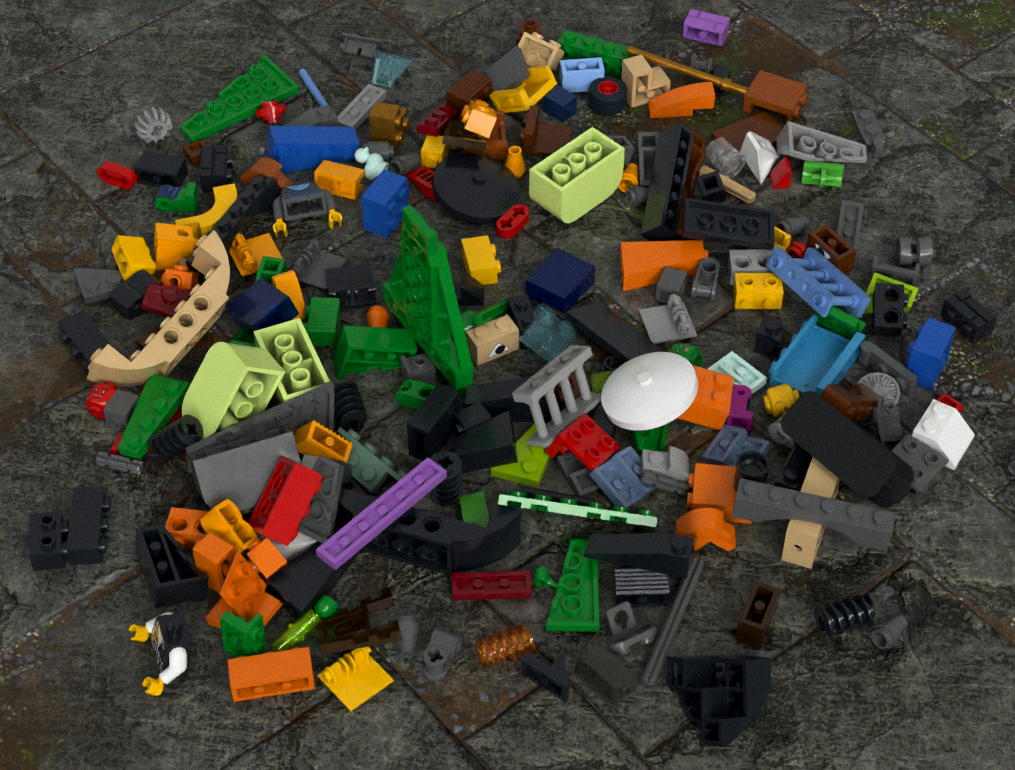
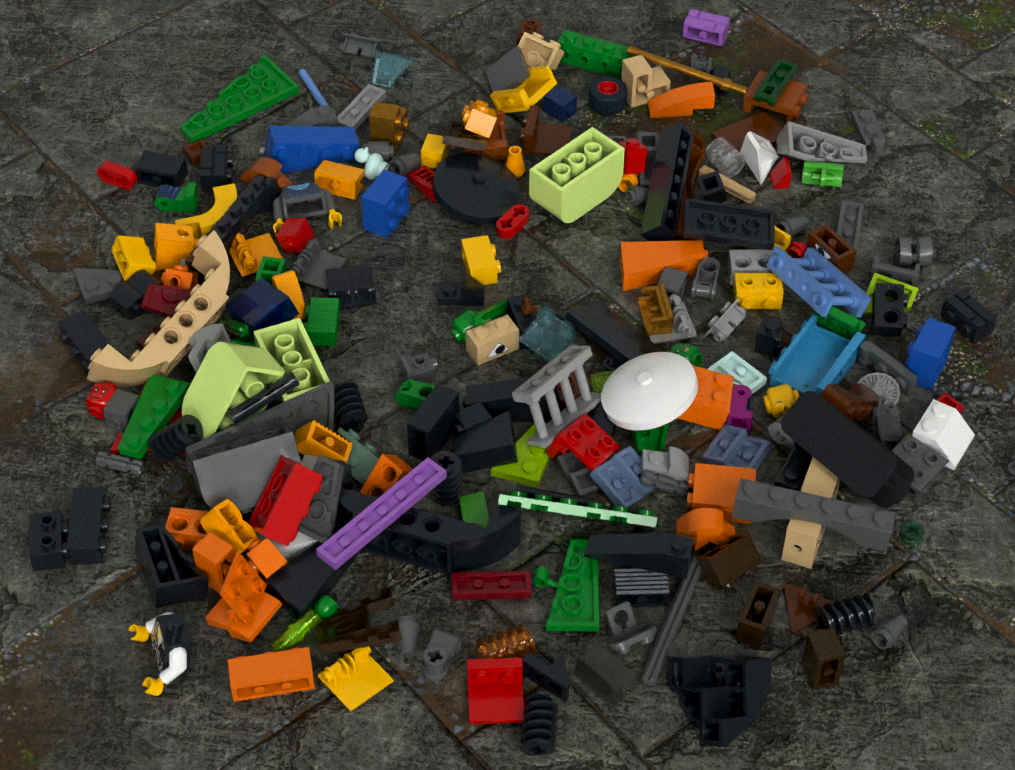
(153, 125): light grey gear -> none
(203, 340): none -> light grey brick
(234, 327): none -> green axle
(242, 637): green bracket -> none
(271, 111): red plate -> none
(272, 392): none -> black pin
(294, 235): none -> red brick
(370, 349): green wedge -> none
(378, 317): orange cone -> none
(383, 473): none -> orange brick
(426, 300): green wing -> none
(437, 120): dark red plate -> none
(470, 87): reddish brown brick -> none
(495, 690): none -> red bracket
(527, 306): none -> reddish brown rock
(539, 725): none -> black piece
(560, 280): clear blue brick -> none
(578, 74): light blue brick -> none
(634, 156): none -> red brick
(655, 310): none -> pearl gold hinge
(720, 327): none -> light grey hinge
(730, 560): none -> dark brown brick
(751, 466): black wheel -> none
(776, 82): none -> dark green plate
(801, 607): none -> reddish brown piece
(823, 658): none -> dark brown brick
(911, 540): none -> clear green bush

